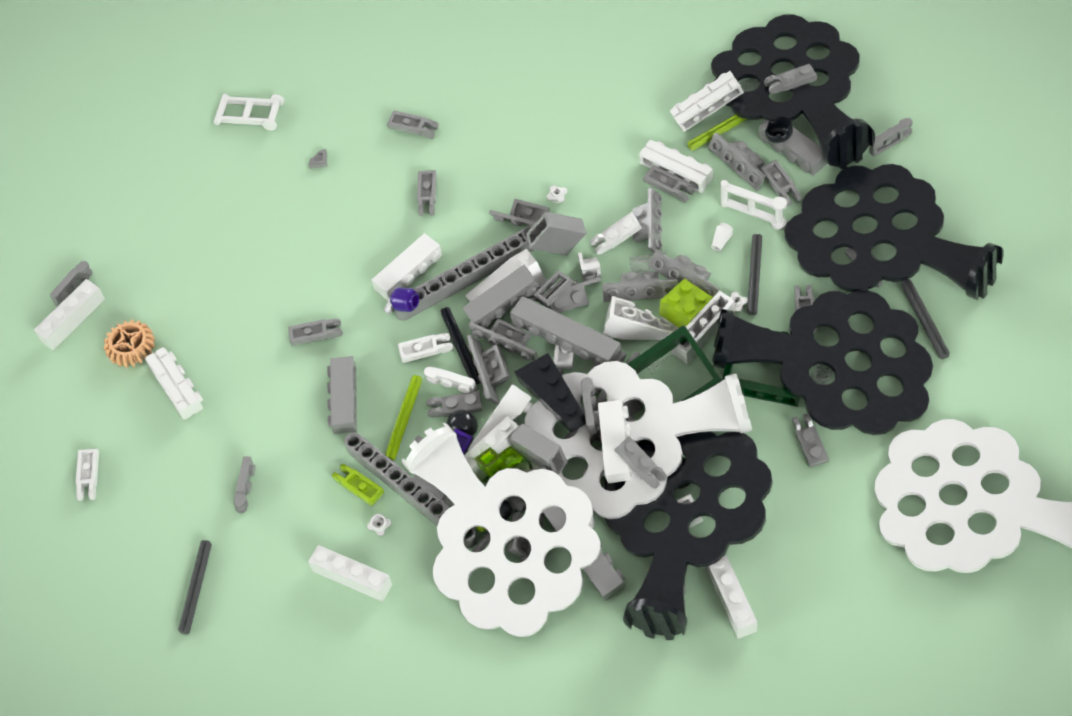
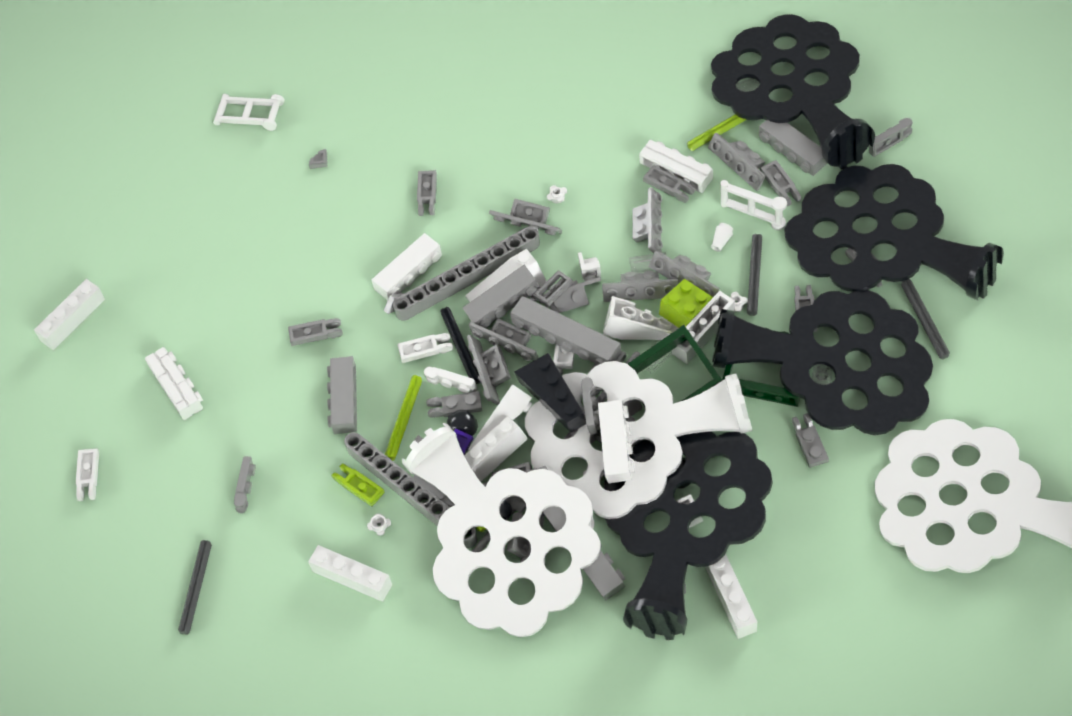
(71, 282): light grey hinge -> none
(120, 351): light nougat gear -> none
(404, 299): dark purple head -> none
(412, 124): light grey hinge -> none
(491, 462): clear neon green brick -> none
(538, 449): light grey brick -> none
(556, 233): light grey brick -> none
(616, 233): white hinge -> none
(640, 462): light grey hinge -> none
(706, 101): white brick -> none
(779, 130): black hair -> none
(790, 79): light grey hinge -> none

